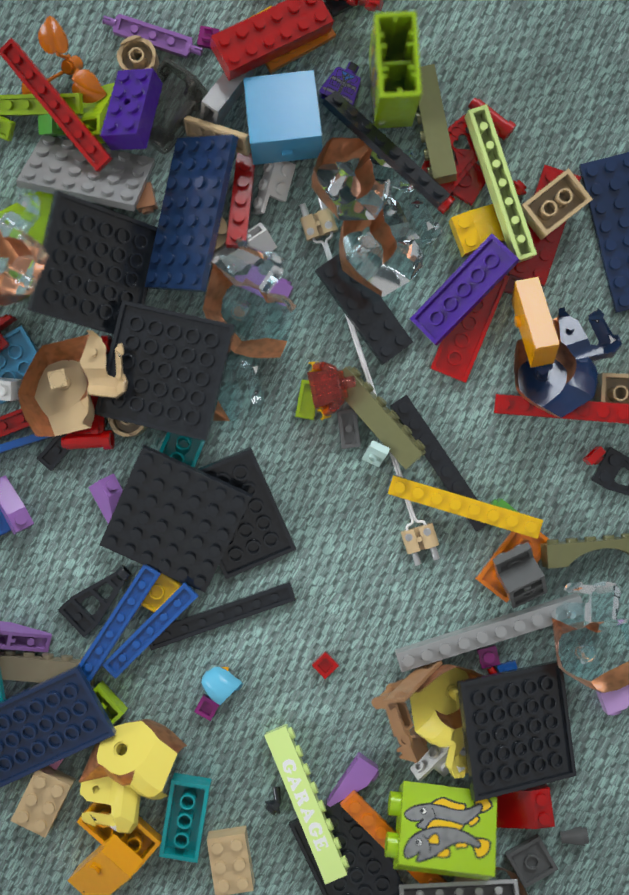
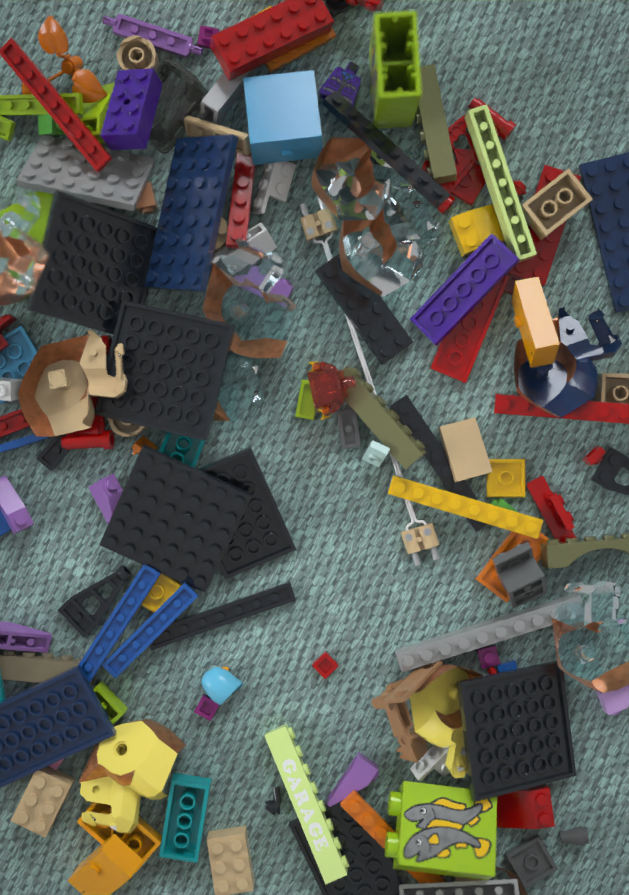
(142, 441): none -> orange tile
(465, 449): none -> tan tile
(506, 478): none -> yellow tile
(552, 509): none -> red bracket

